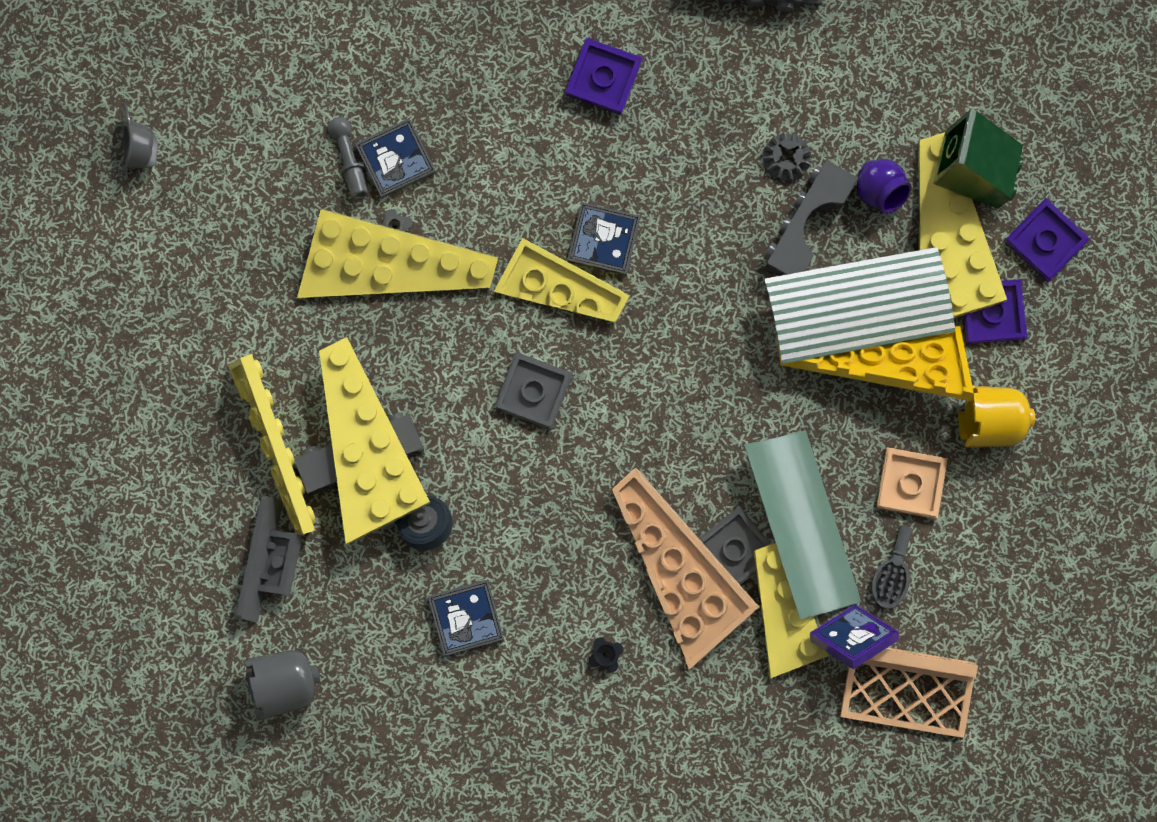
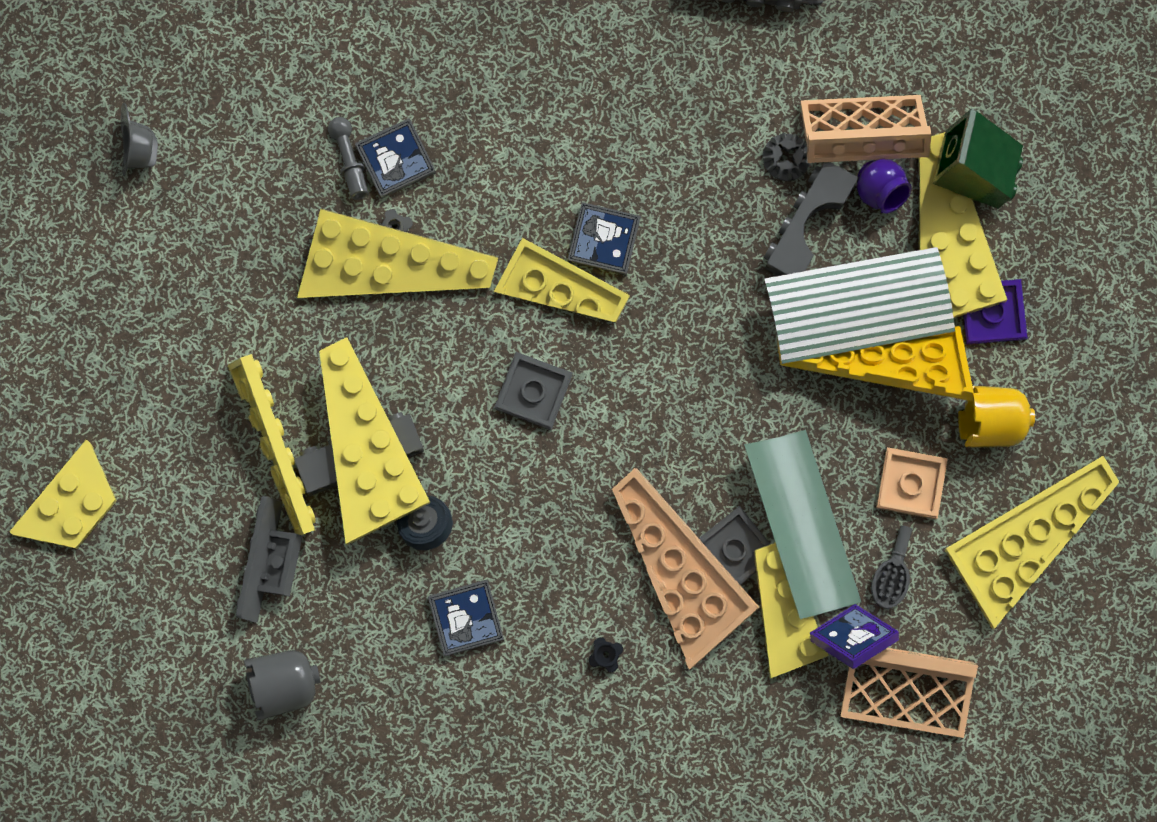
(70, 503): none -> light yellow wing
(603, 76): dark purple plate -> none
(865, 142): none -> light nougat fence
(1018, 546): none -> light yellow wing
(1046, 240): dark purple tile -> none

